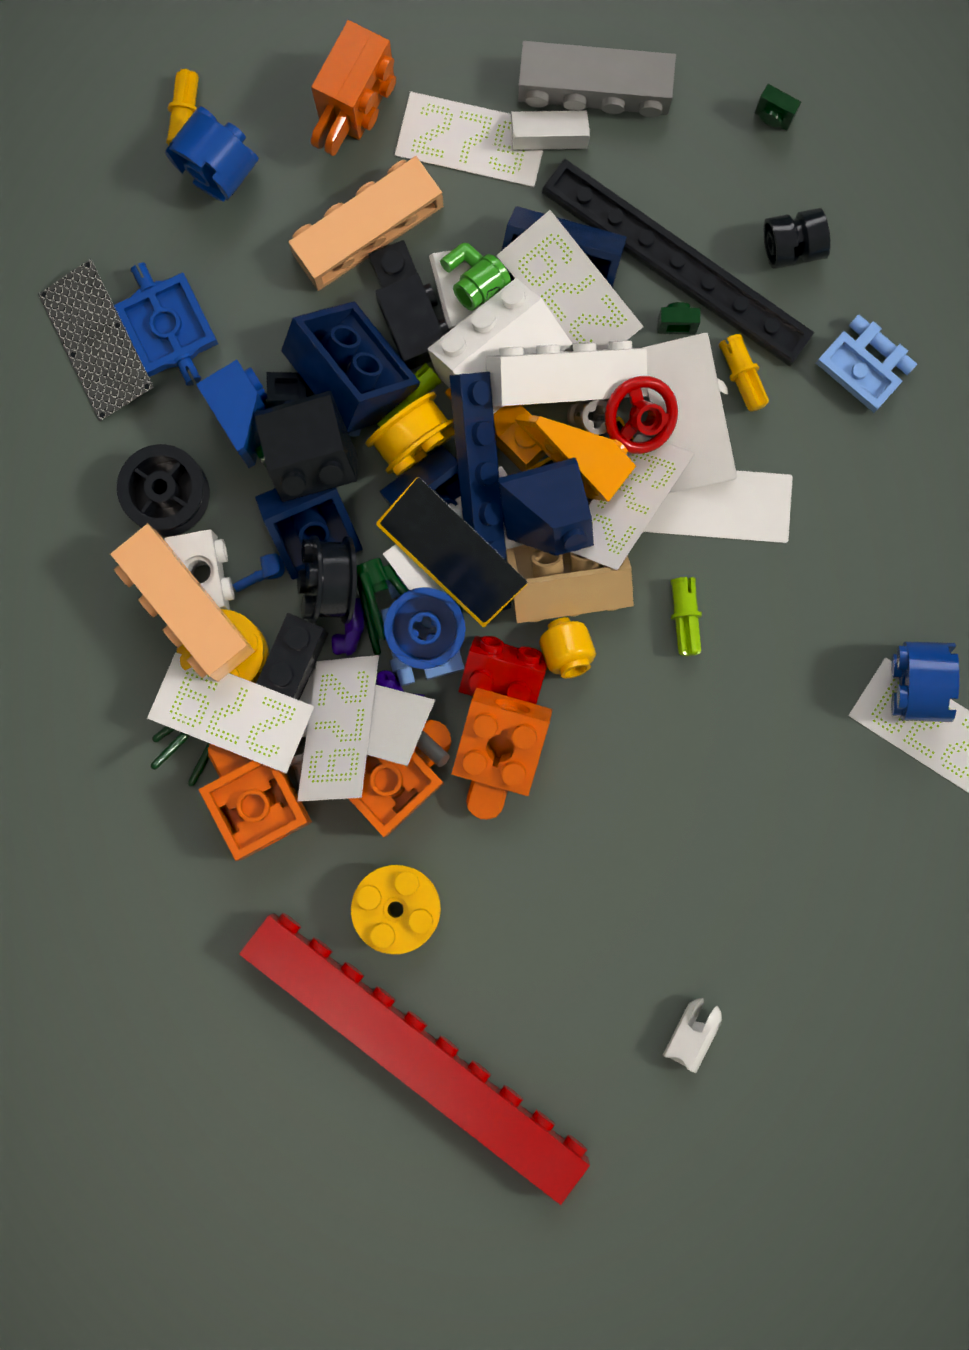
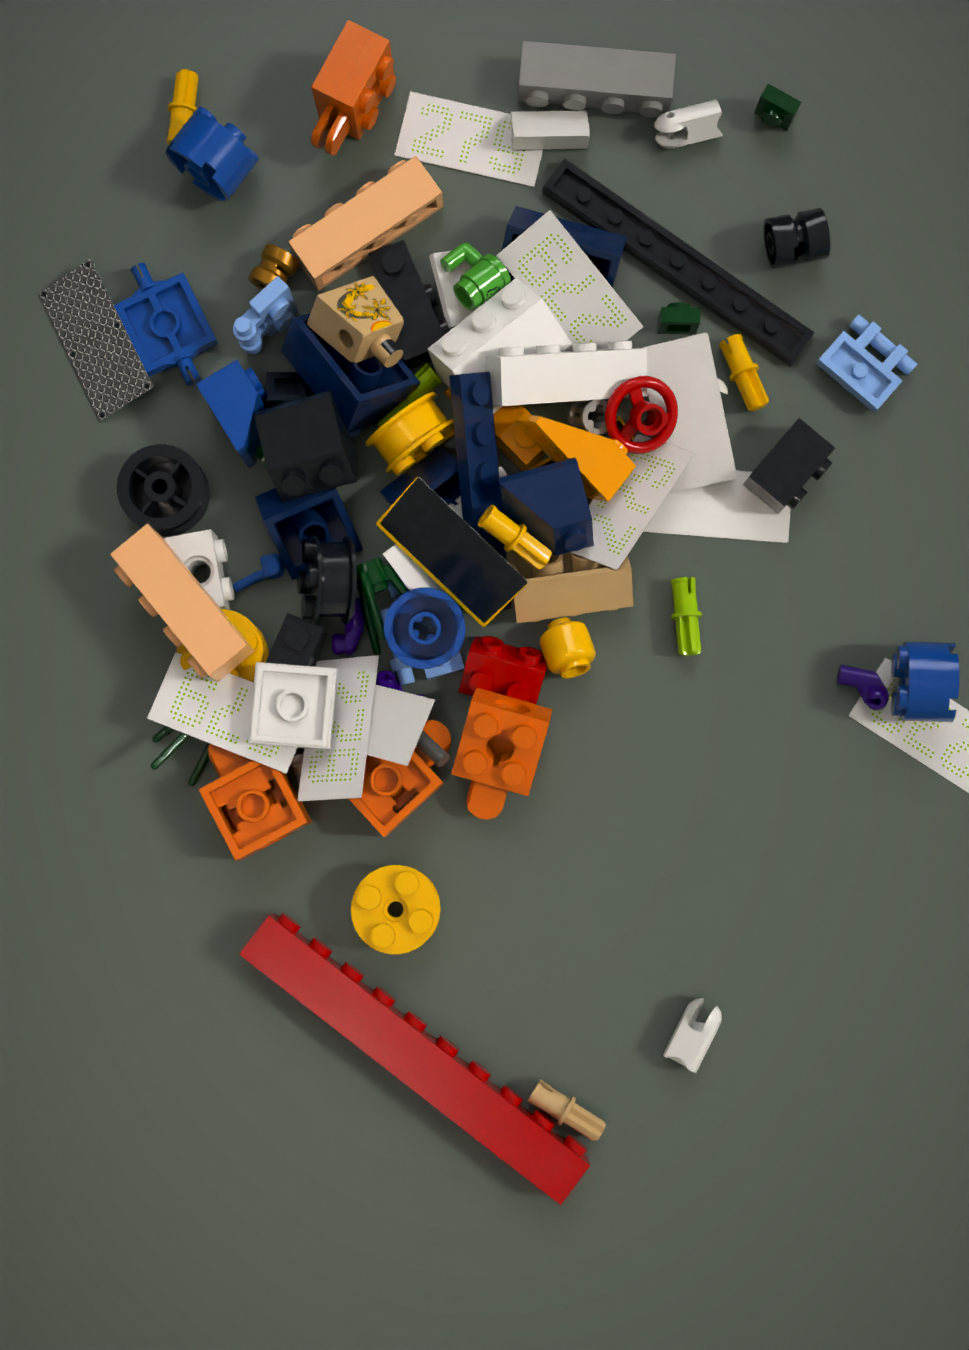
(269, 312): none -> light blue plate
(274, 263): none -> pearl gold wheel
(292, 706): none -> white tile
(359, 322): none -> tan torso
(514, 537): none -> yellow axle
(565, 1110): none -> tan axle
(688, 125): none -> white piece
(789, 466): none -> black brick
(867, 683): none -> dark purple arm

